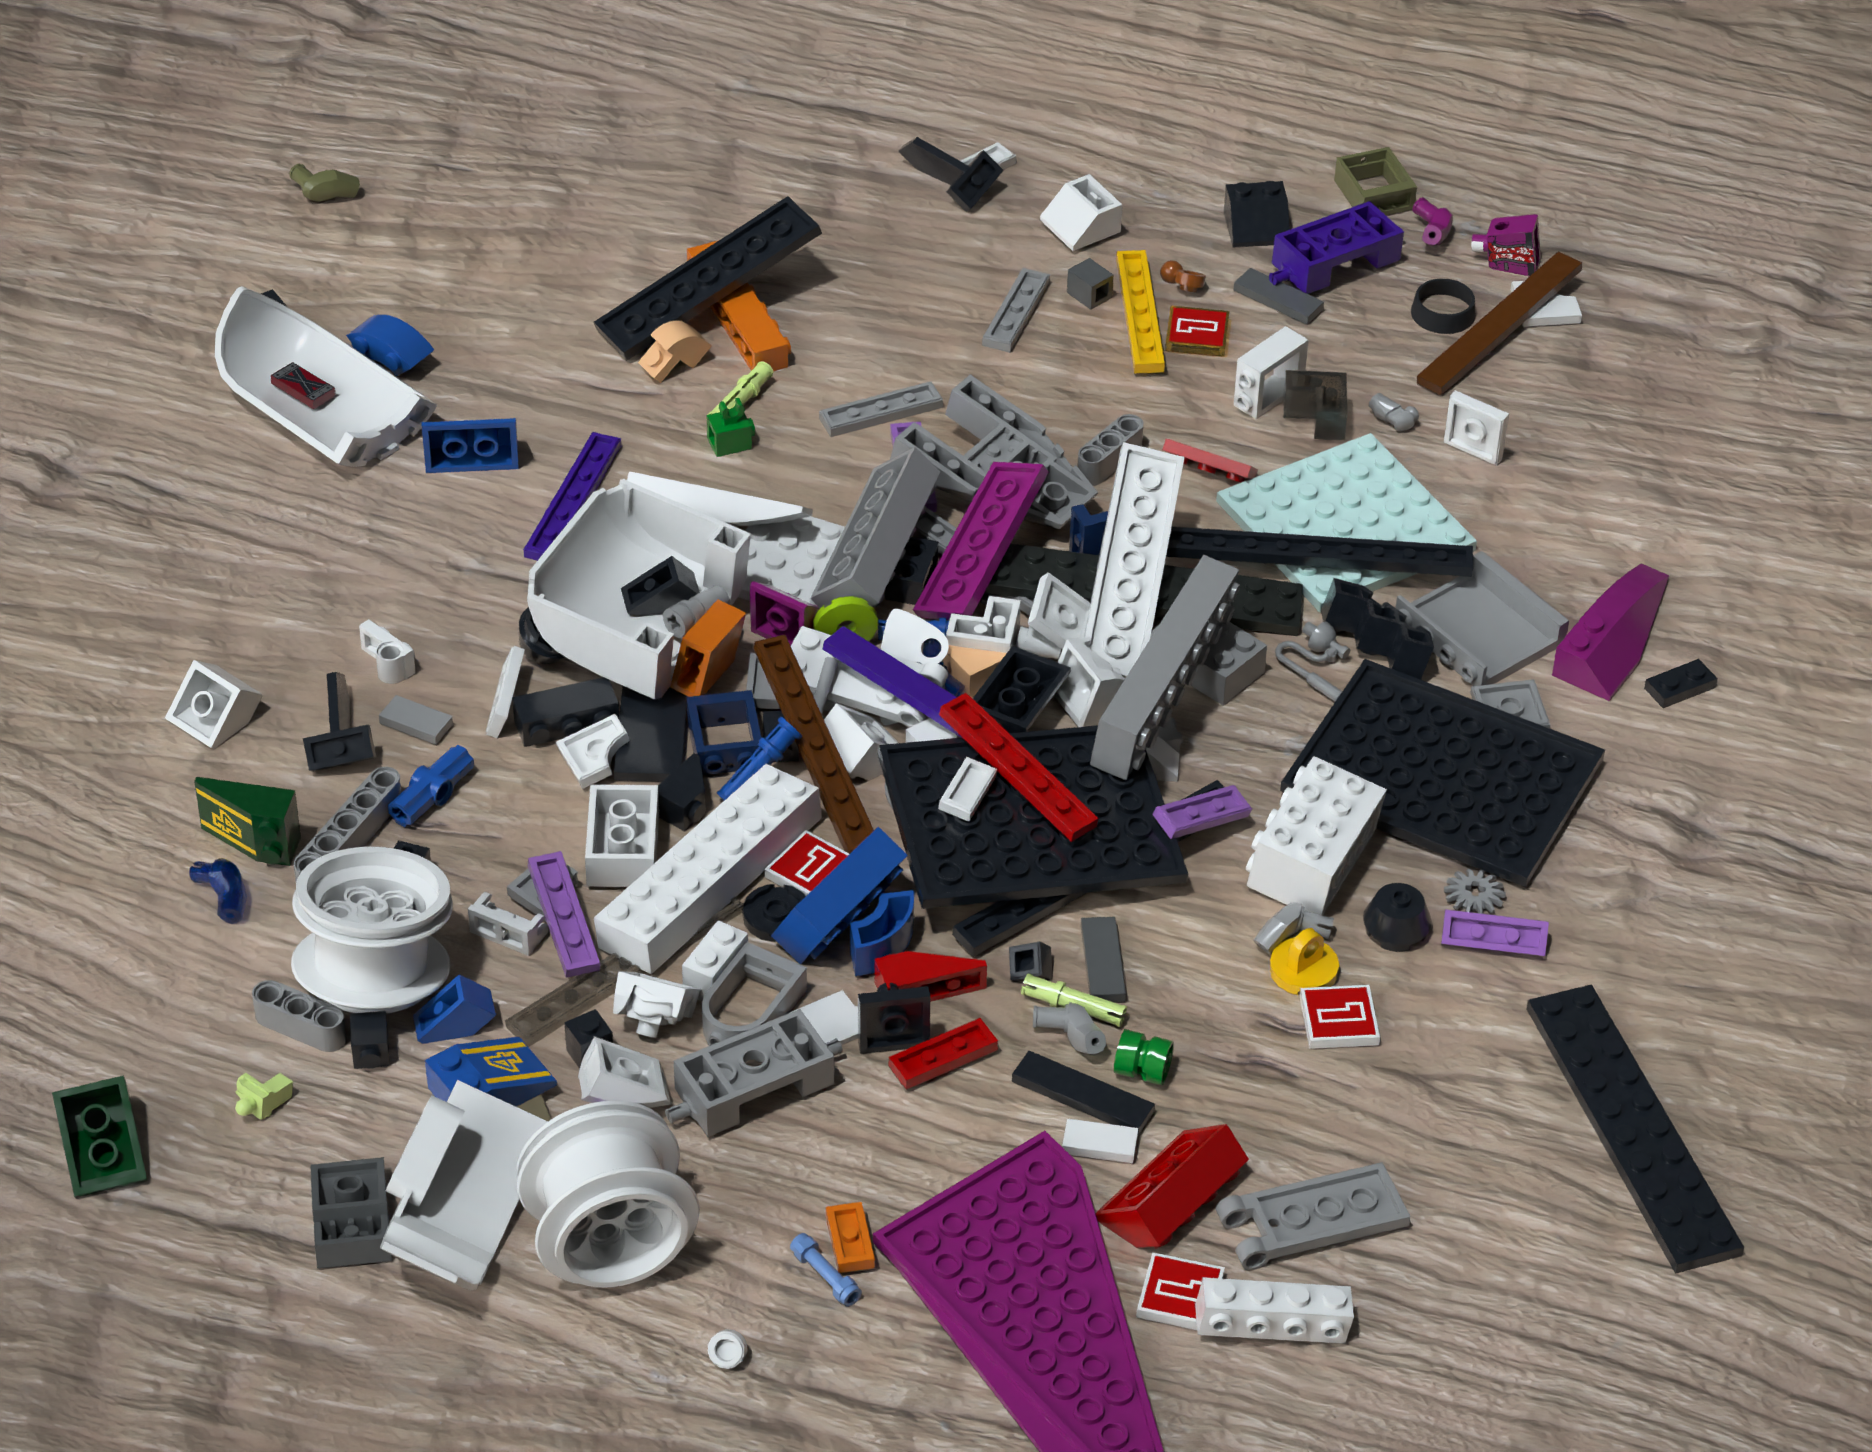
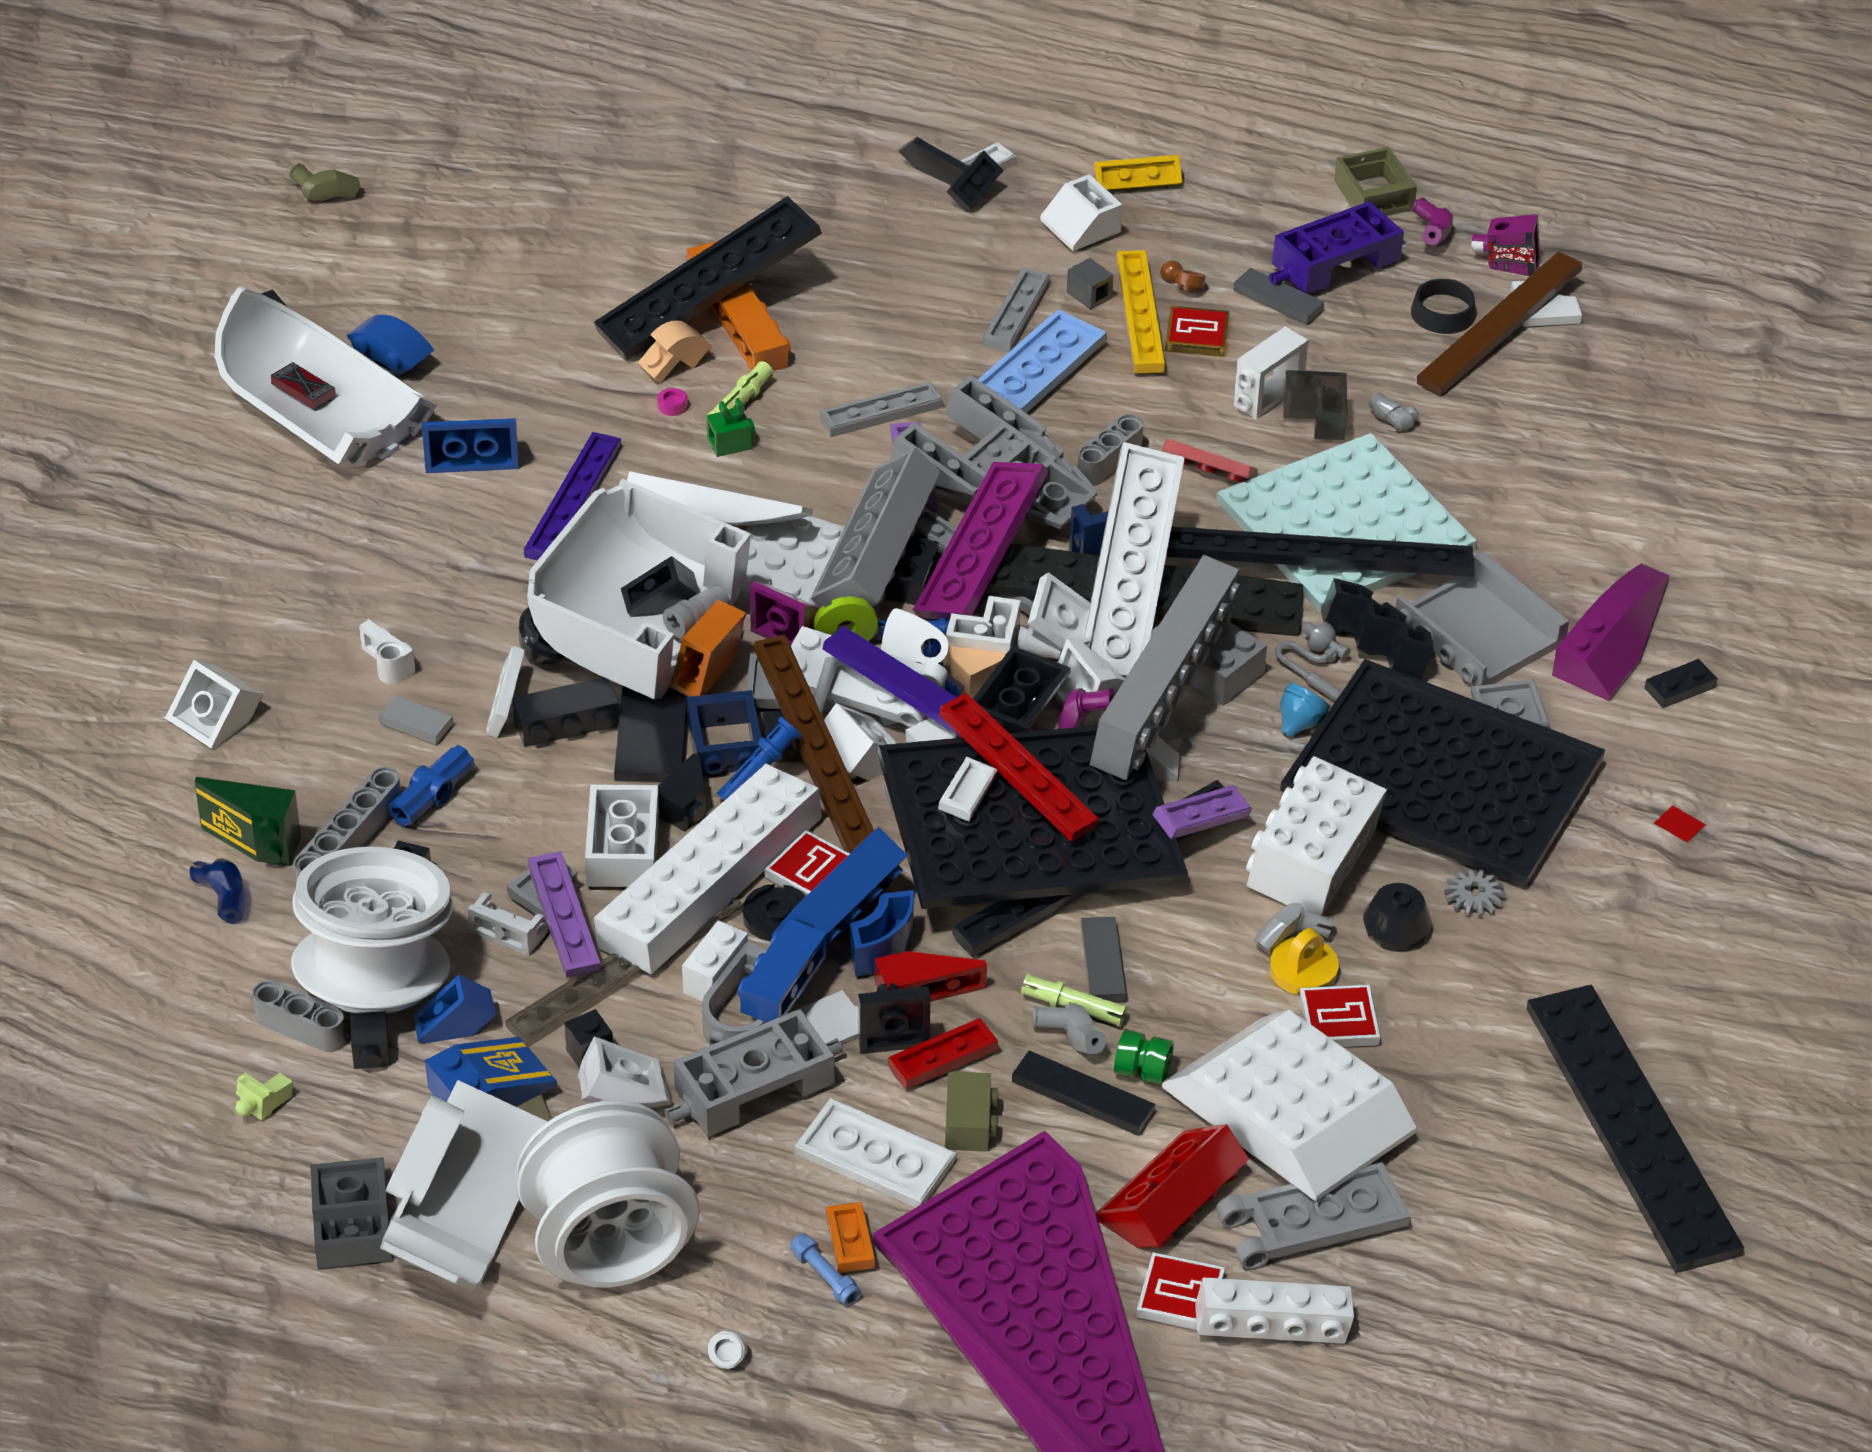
(99, 1136): dark green slope -> none
(343, 743): black piece -> none
(592, 749): white tile -> none
(653, 1001): white brick -> none
(672, 401): none -> dark pink tile
(782, 971): none -> blue brick
(875, 1153): none -> white tile
(969, 1111): none -> olive brick
(1032, 959): black slope -> none
(1043, 359): none -> light blue plate
(1081, 704): none -> magenta arm
(1100, 1140): white tile -> none
(1138, 172): none -> yellow plate
(1255, 212): black slope -> none
(1296, 1102): none -> white slope
(1301, 709): none -> dark azure helmet
(1476, 427): white tile -> none
(1495, 932): medium lavender plate -> none
(1679, 823): none -> red sticker

